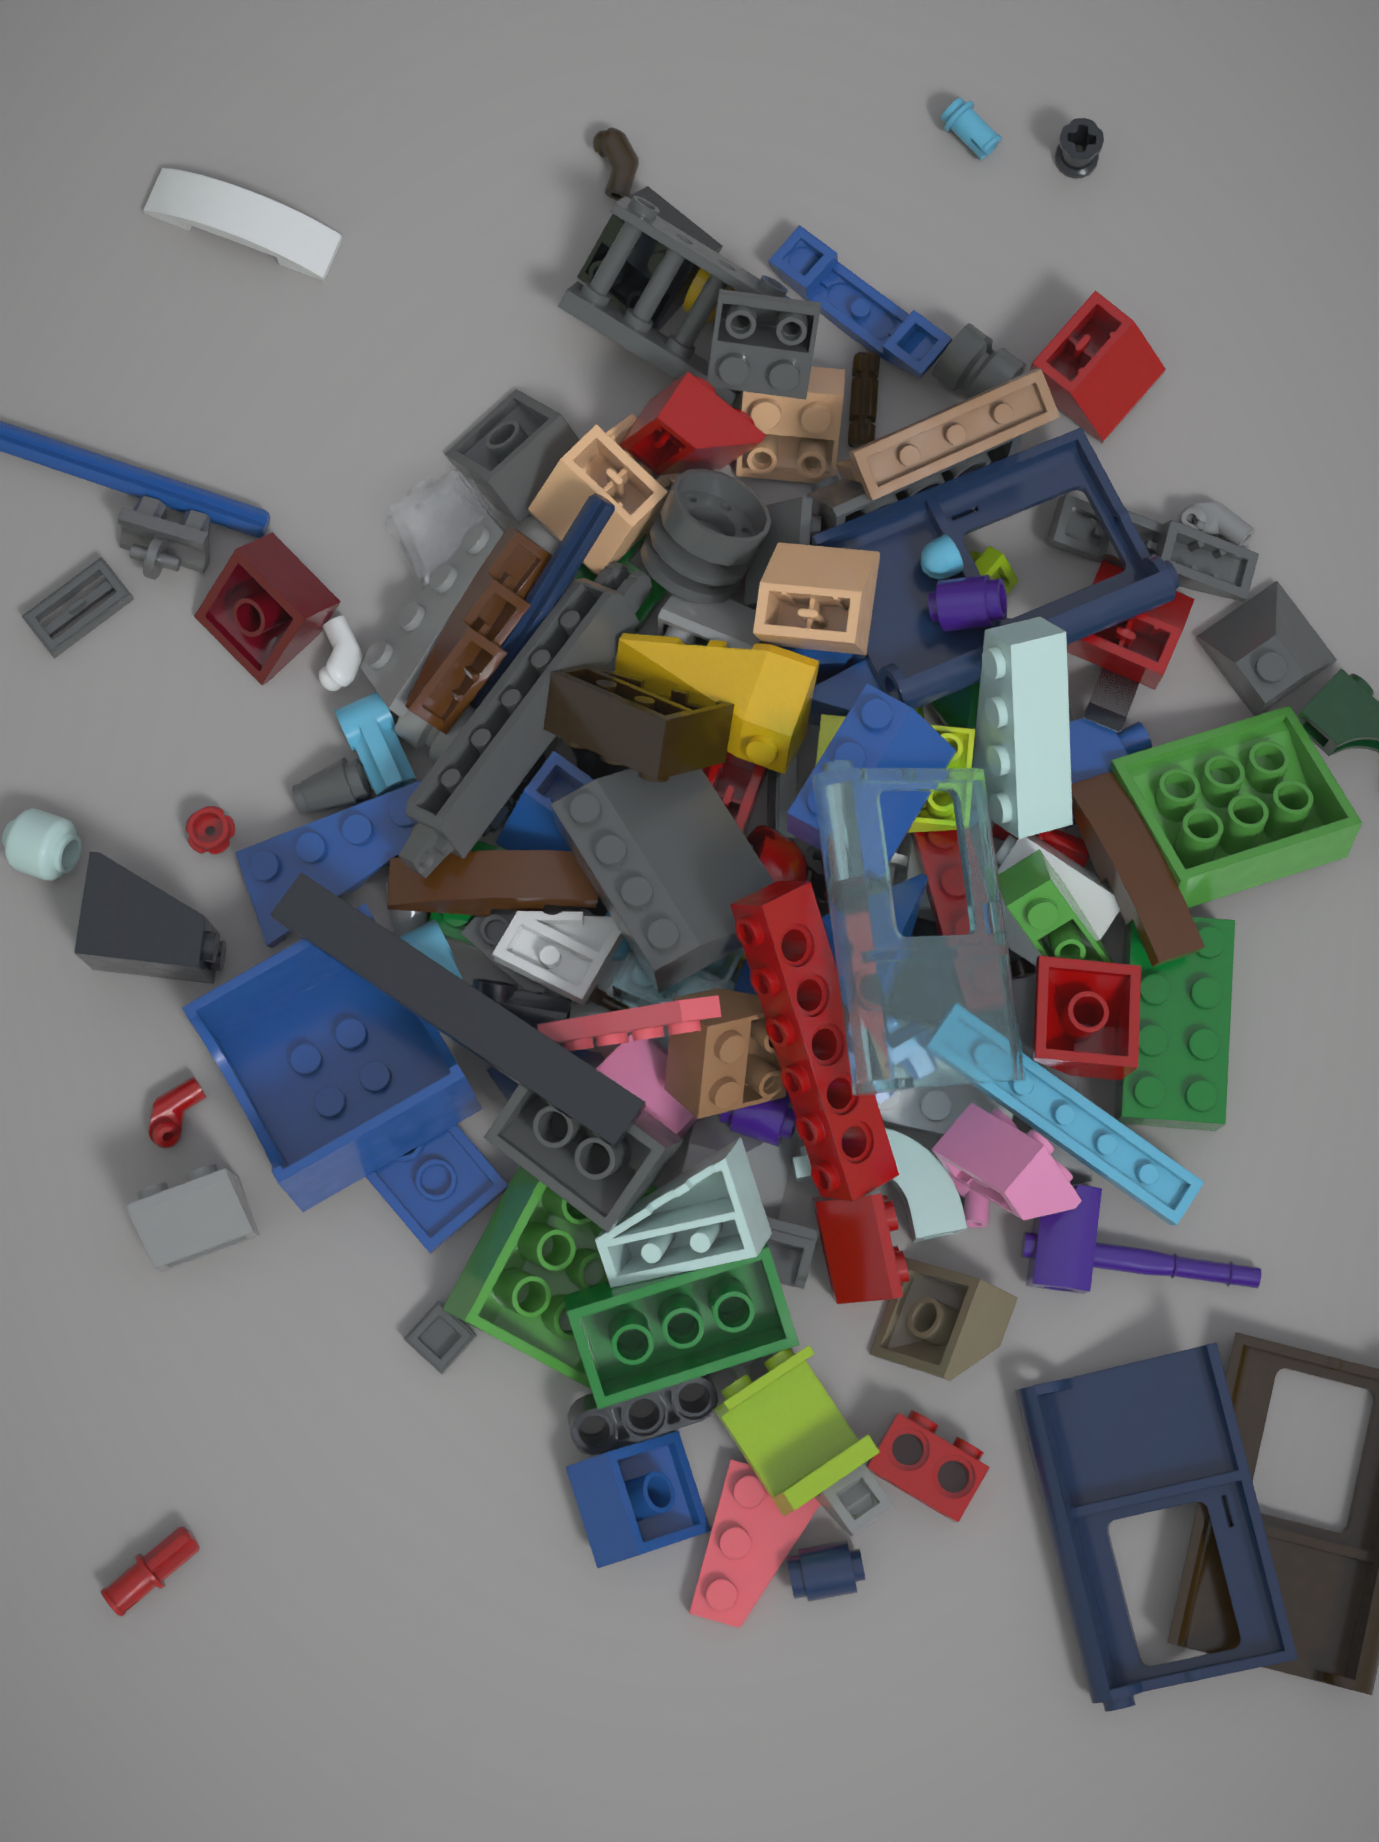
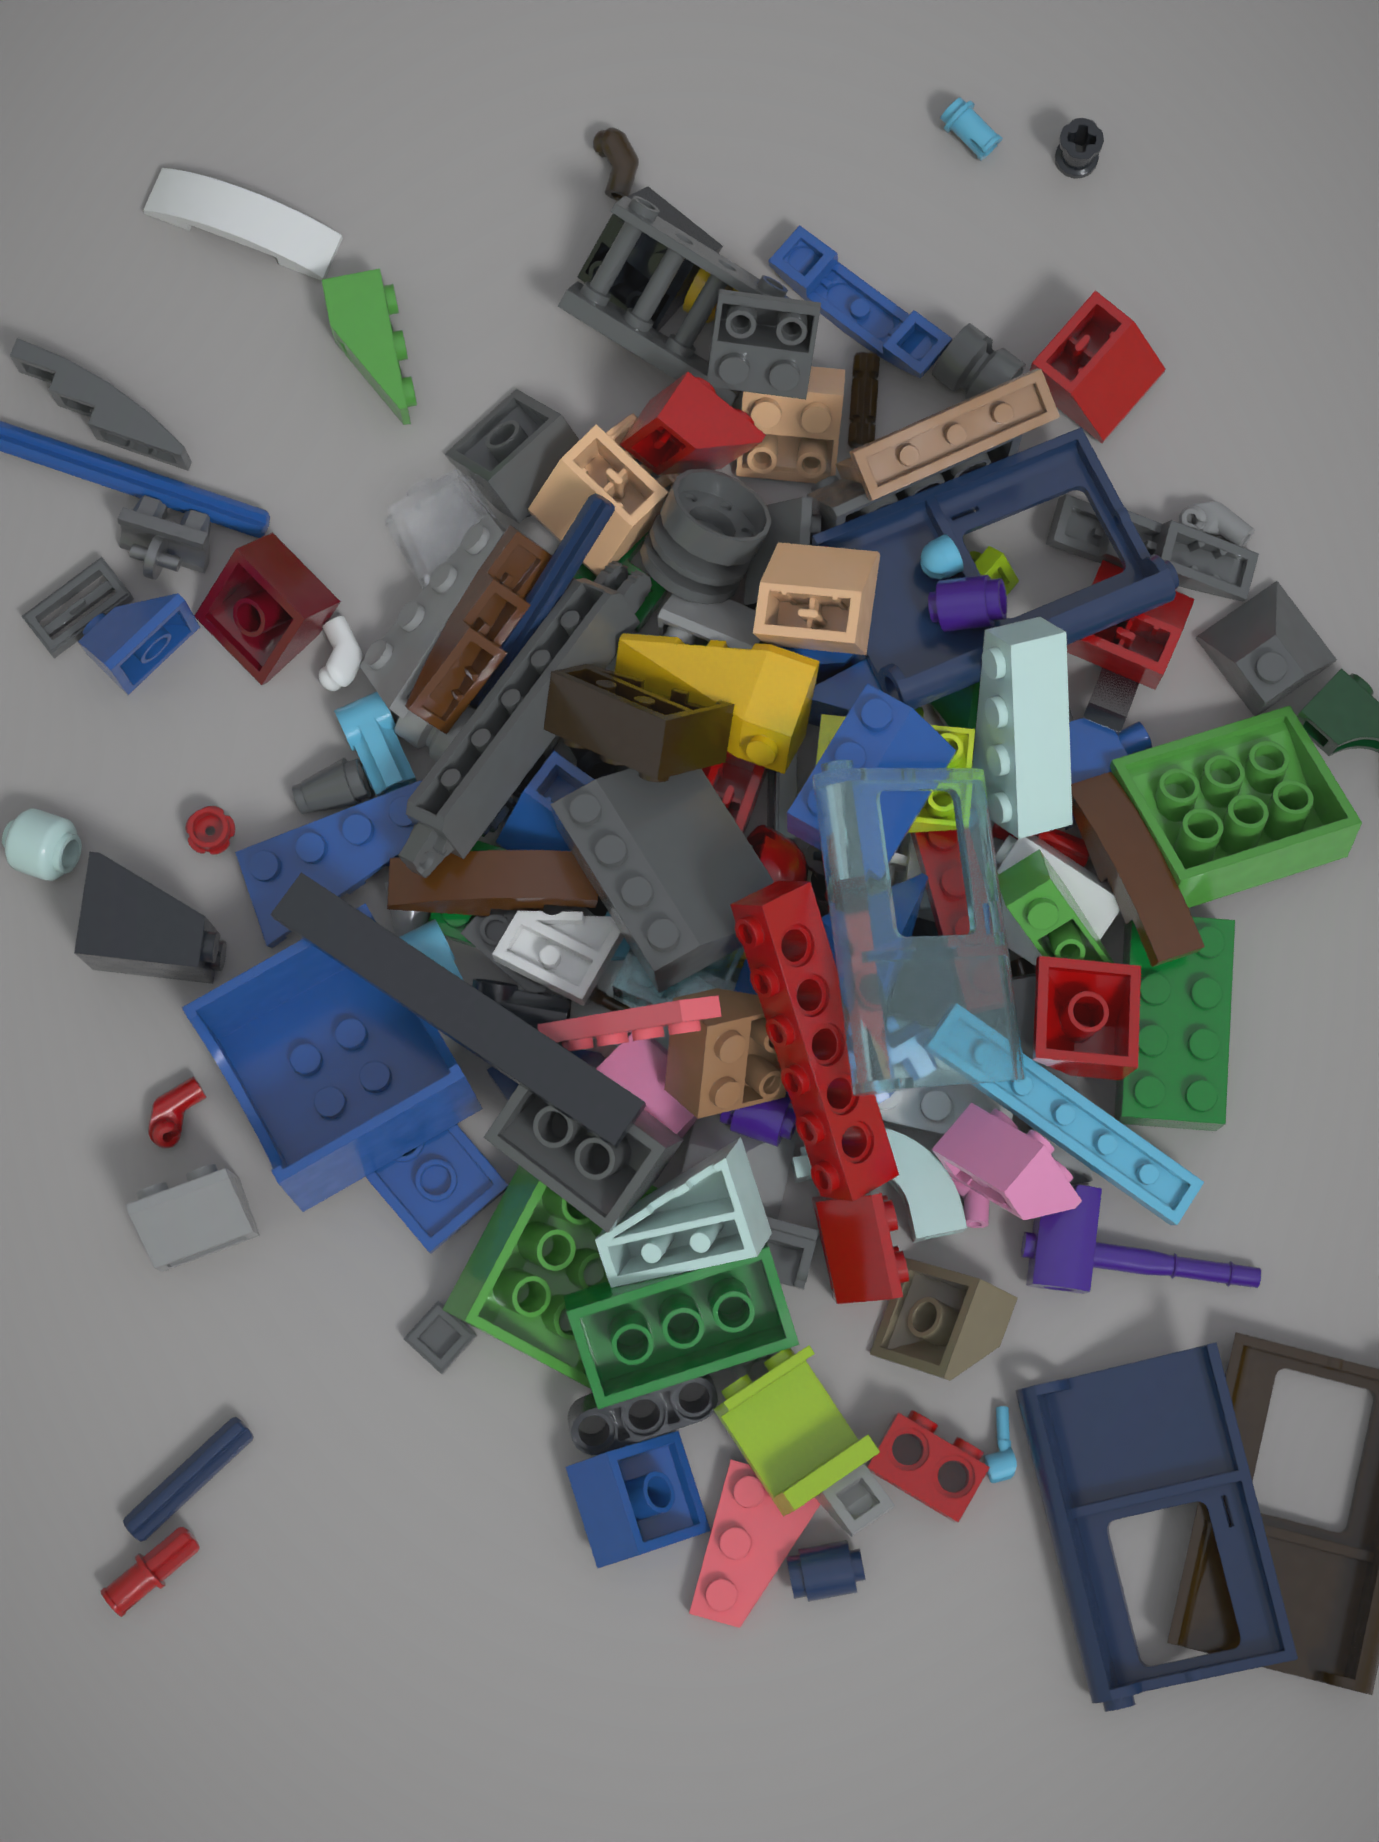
(111, 413): none -> dark grey slope
(138, 638): none -> blue slope
(188, 1479): none -> dark blue axle
(362, 328): none -> bright green slope
(1004, 1462): none -> medium azure hand

